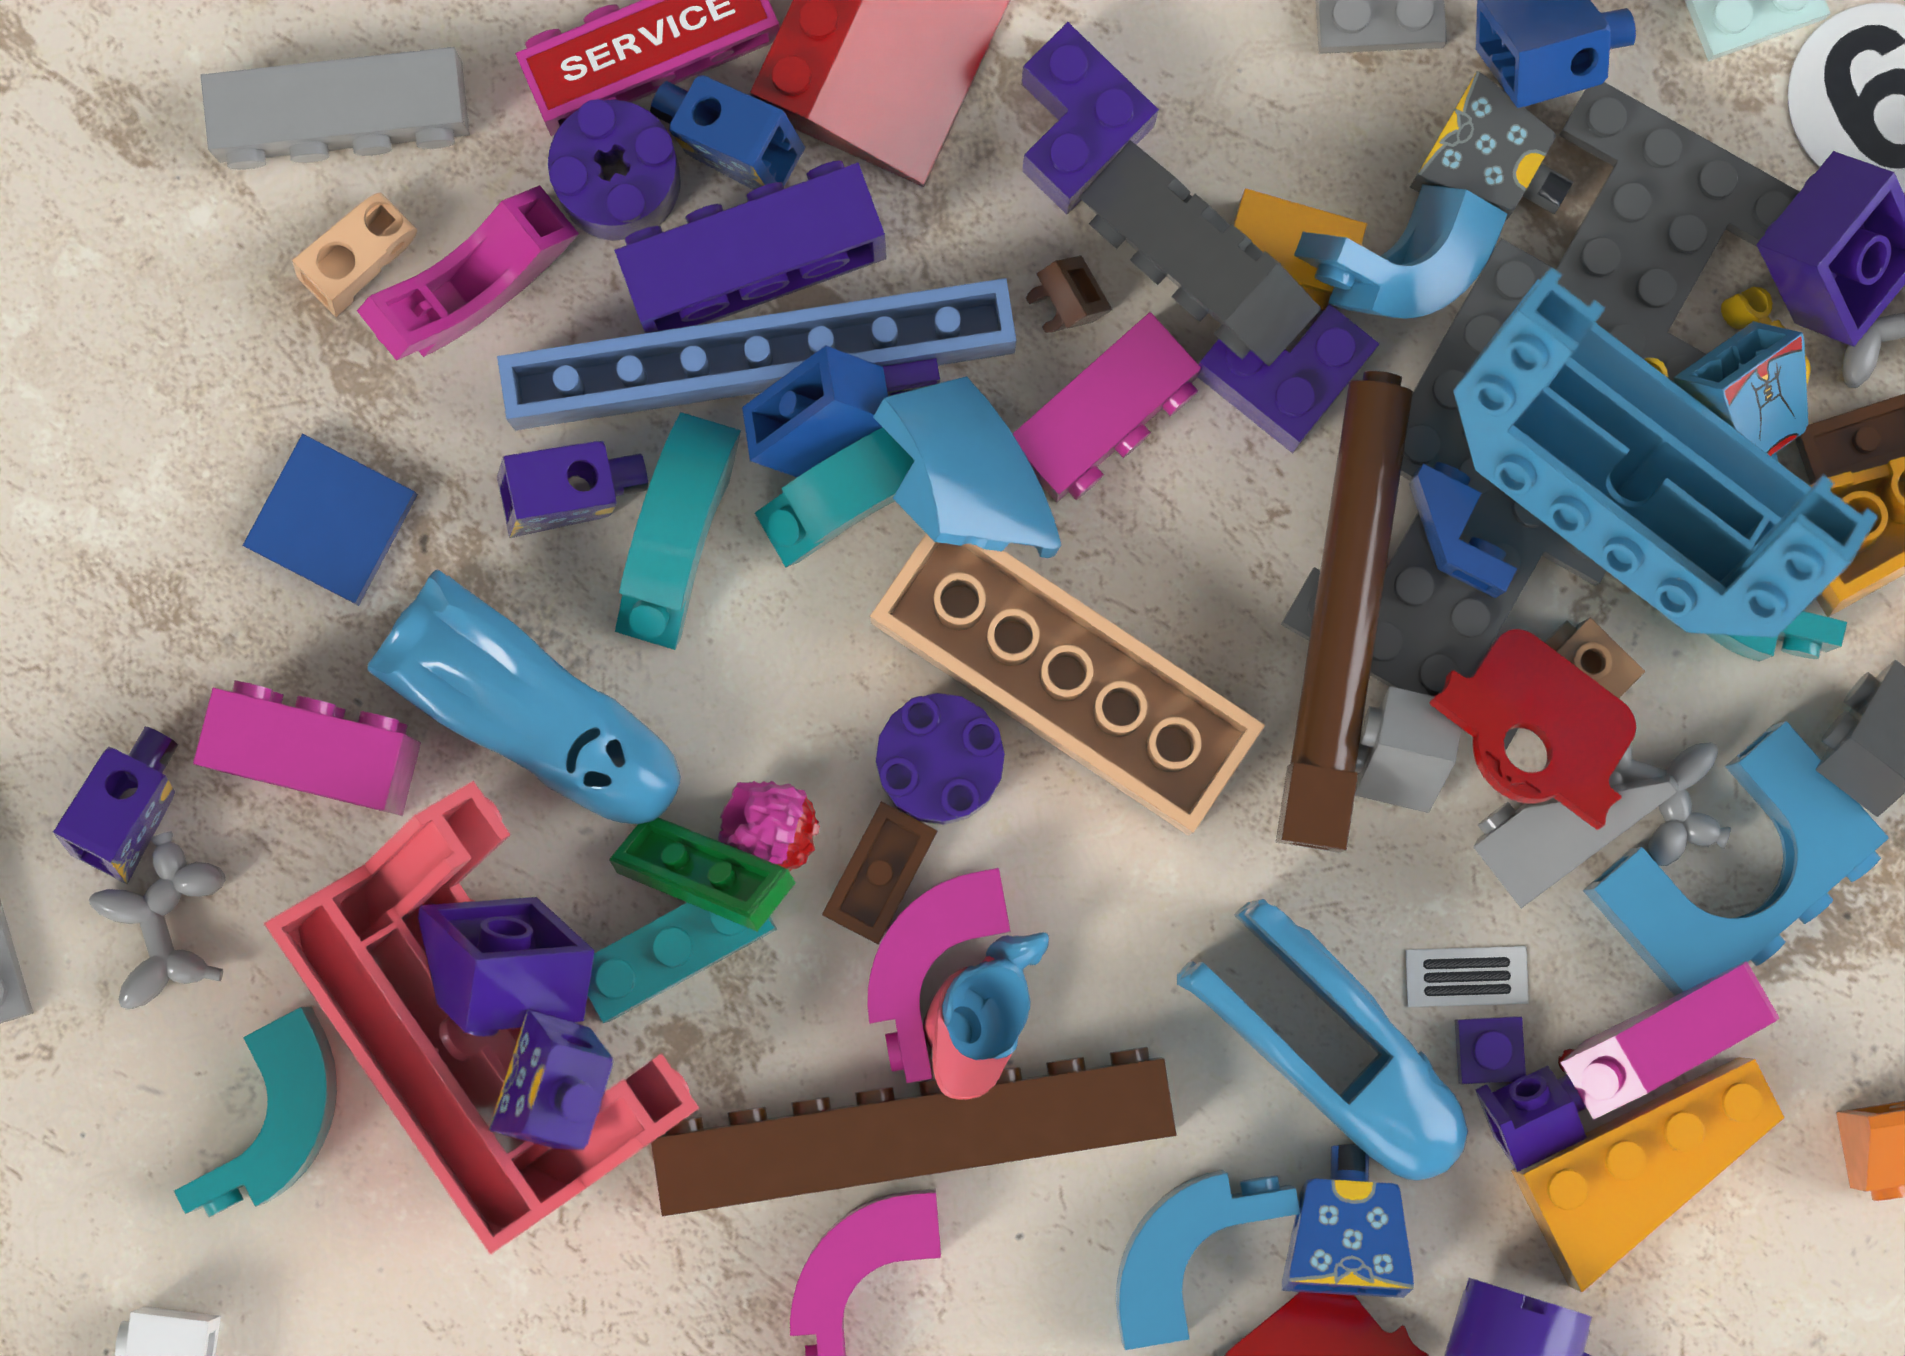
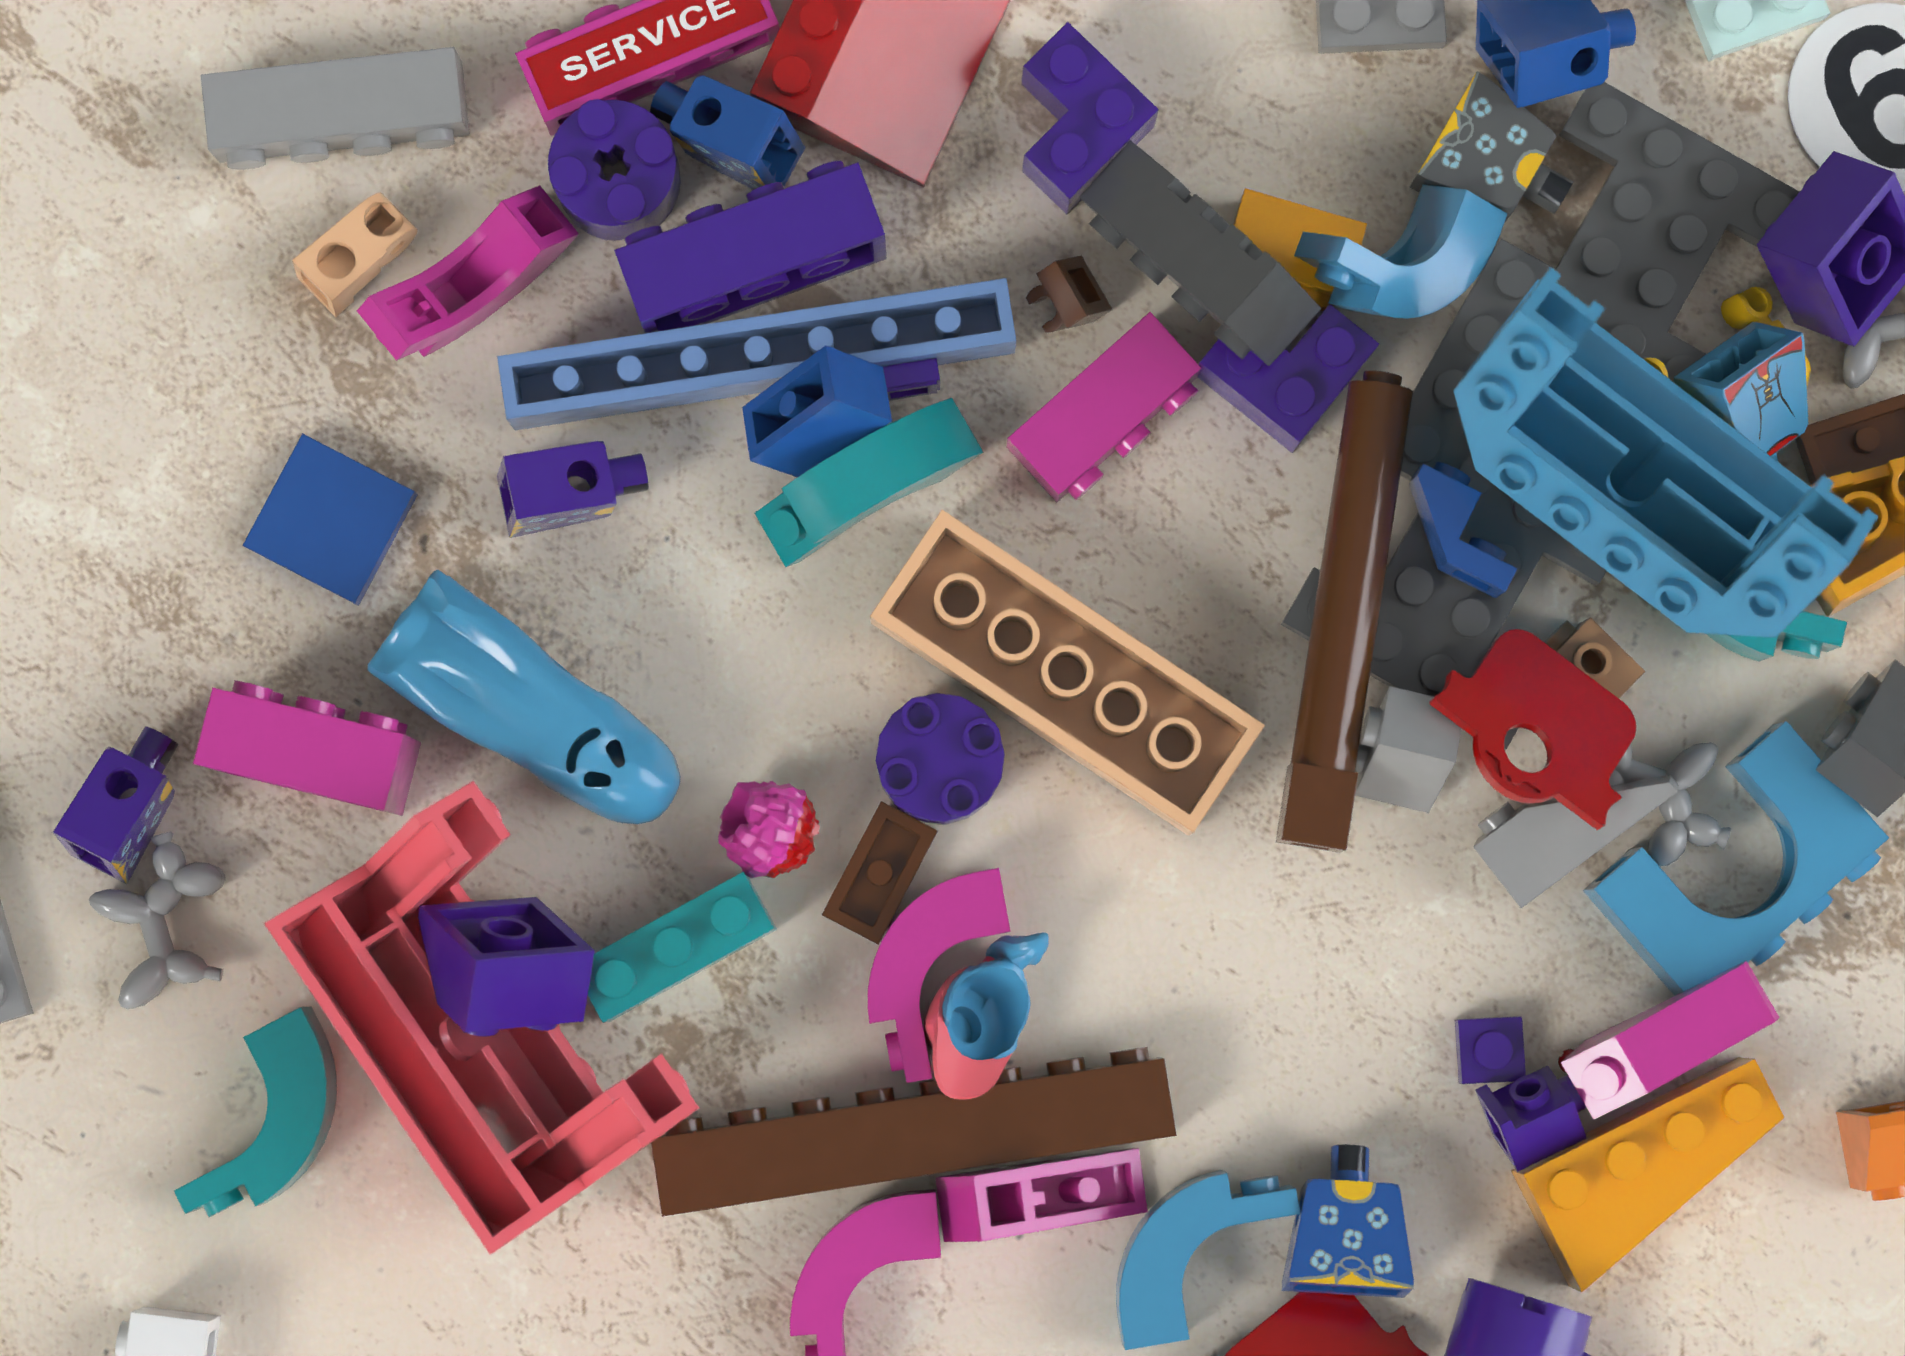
(553, 1083): dark purple torso -> none
(674, 528): teal arch -> none
(703, 872): green tile -> none
(967, 470): dark azure slope -> none
(1040, 1196): none -> dark pink slope
(1396, 1104): dark azure piece -> none
(1467, 976): white sticker -> none

